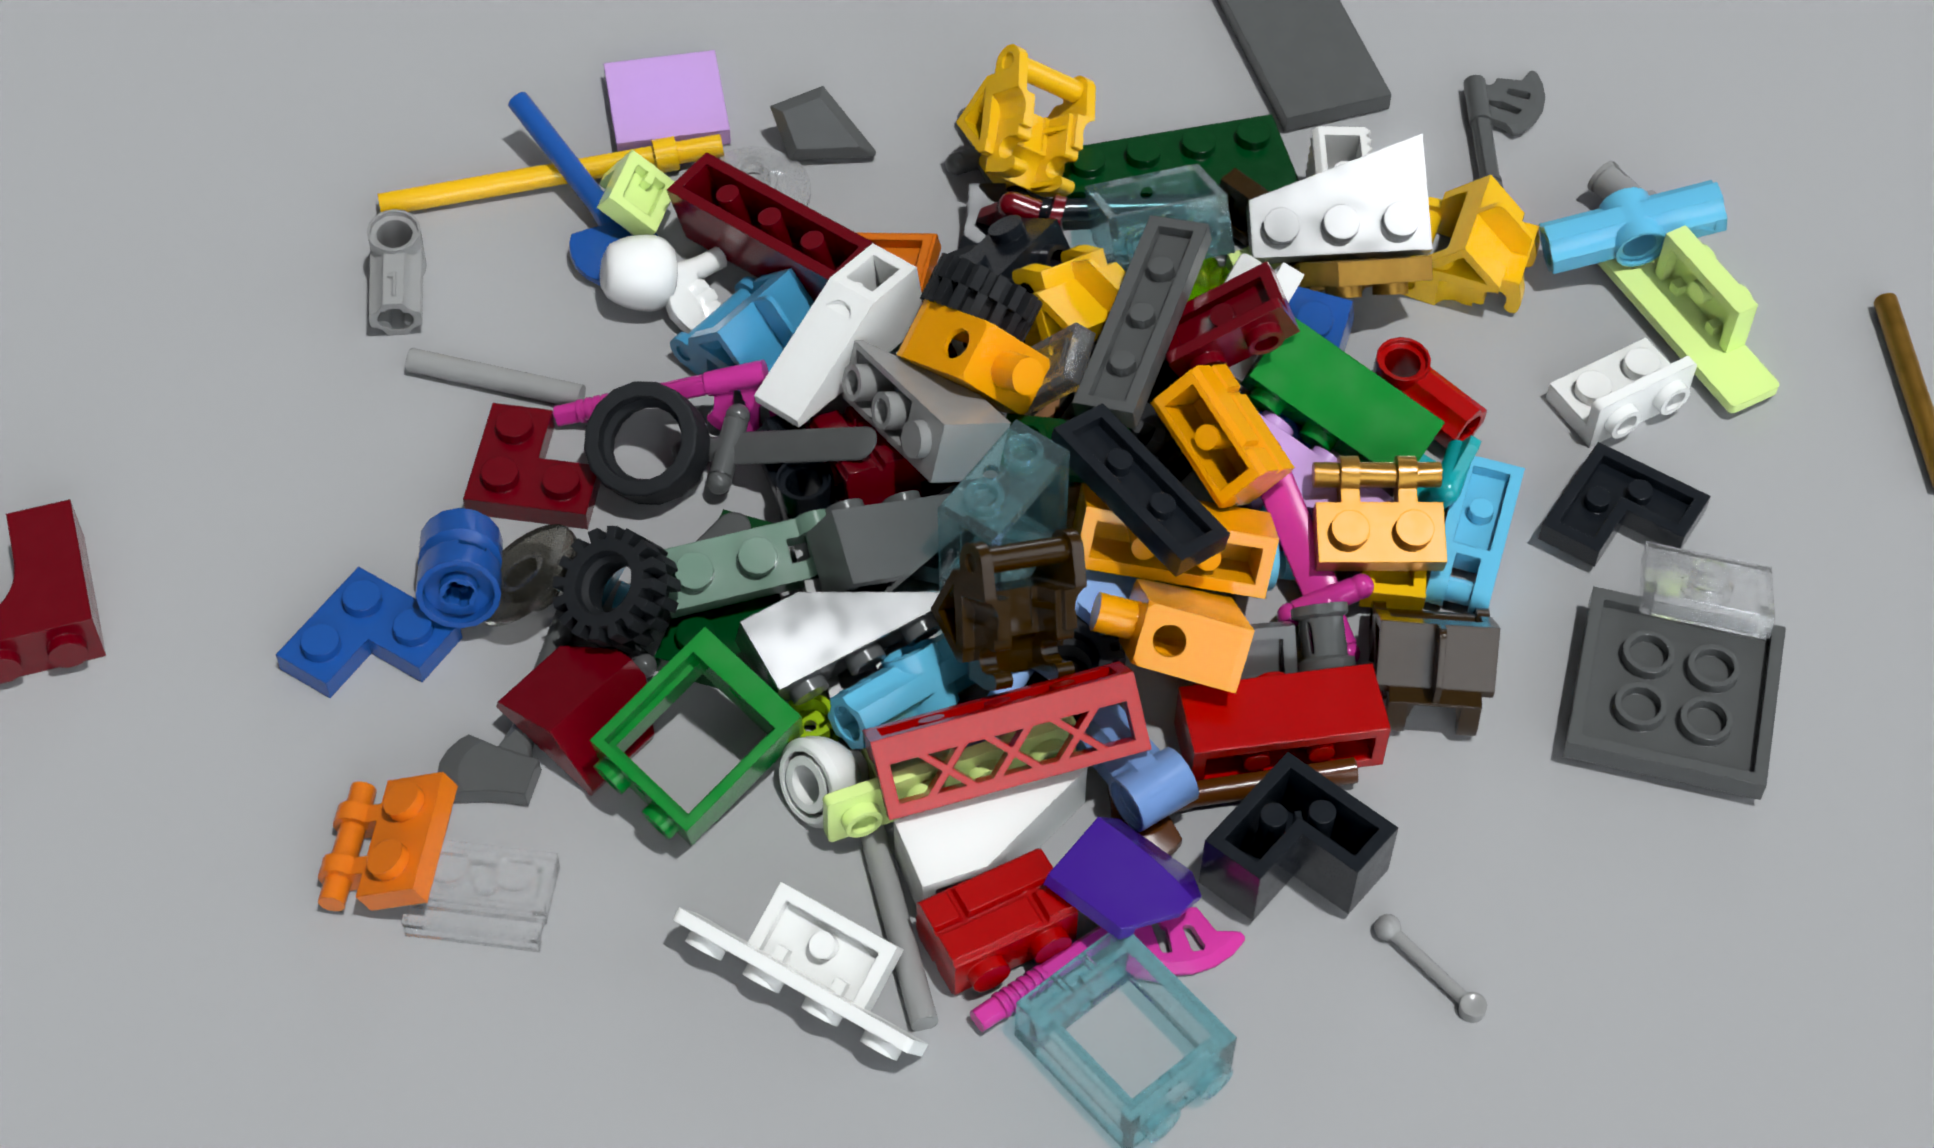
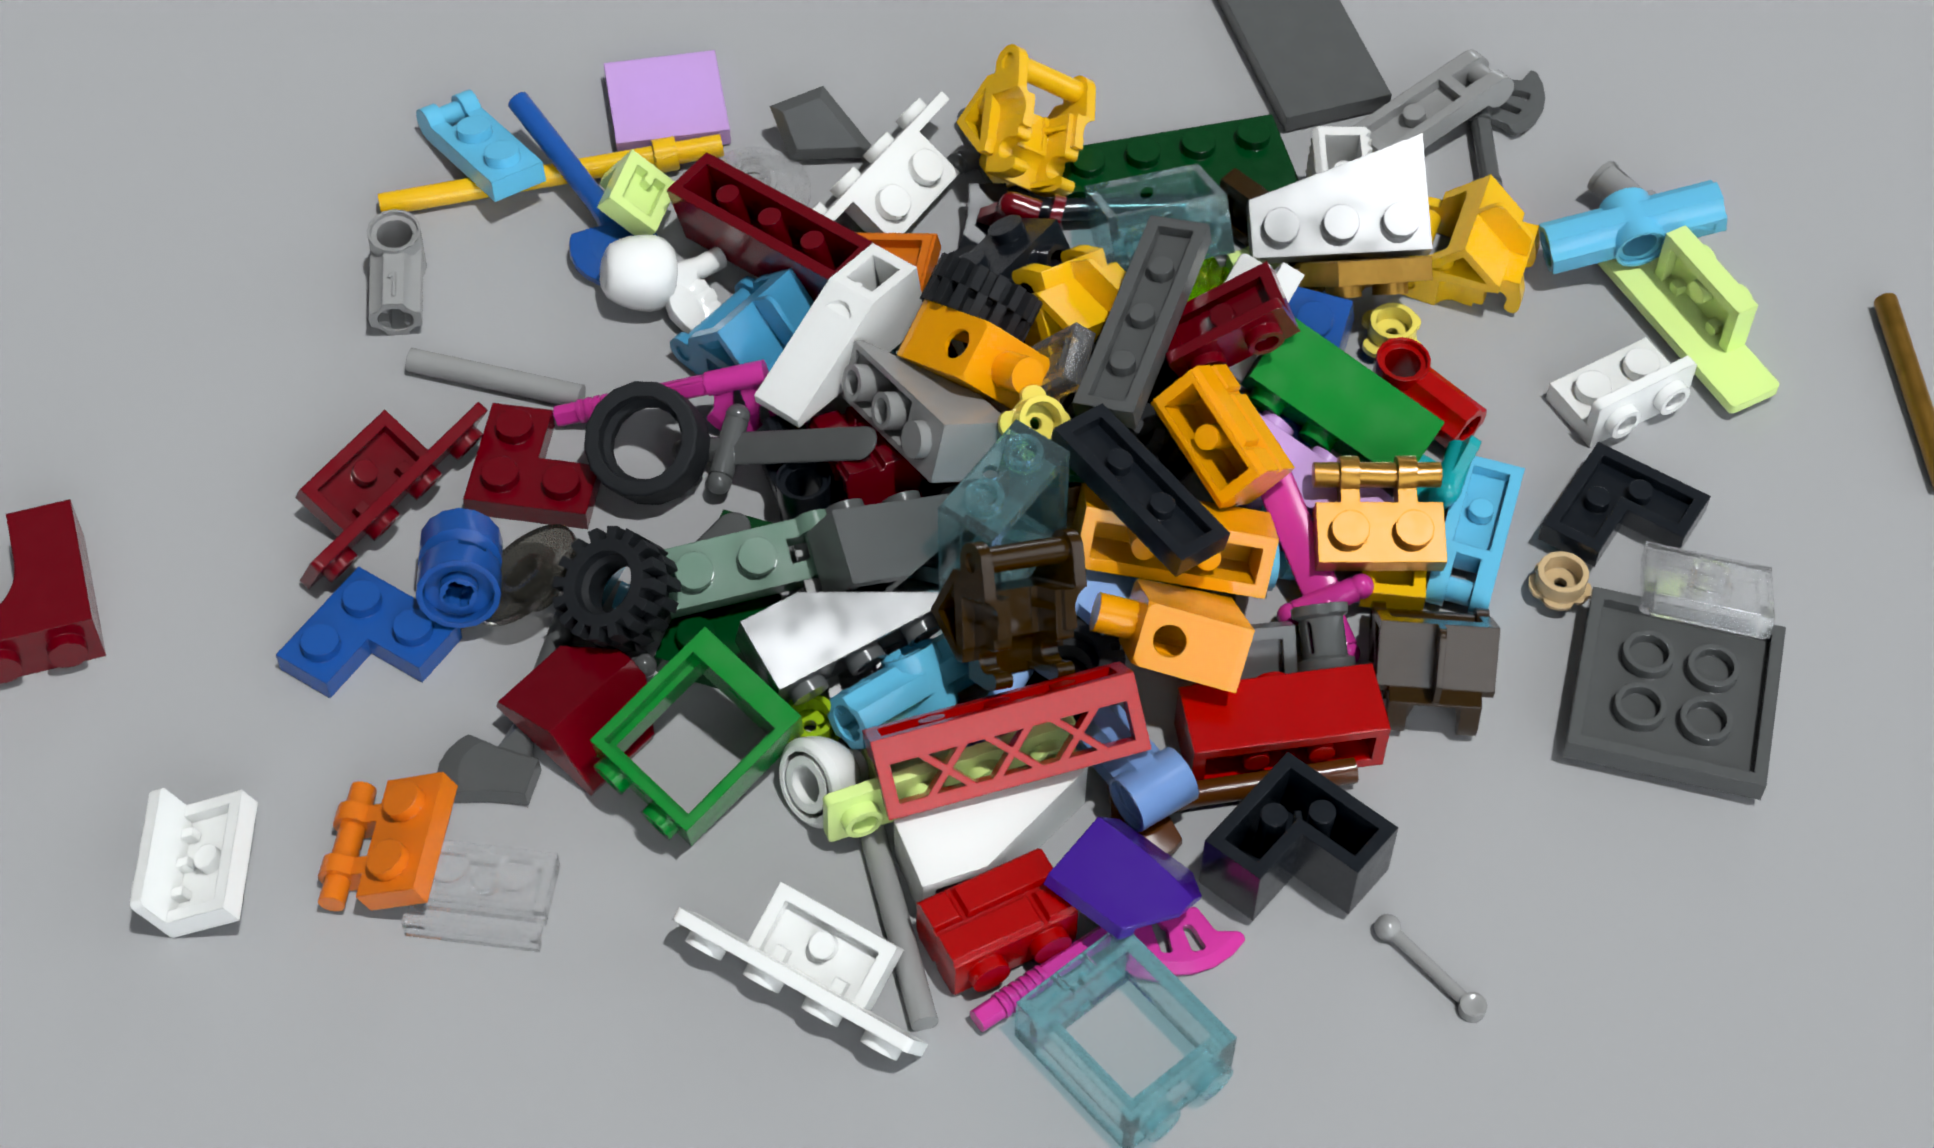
(193, 861): none -> white bracket
(369, 478): none -> dark red bracket
(480, 146): none -> medium azure plate
(901, 176): none -> white bracket
(1035, 404): none -> light yellow plate
(1388, 322): none -> light yellow plate
(1439, 102): none -> light grey plate
(1565, 570): none -> tan plate

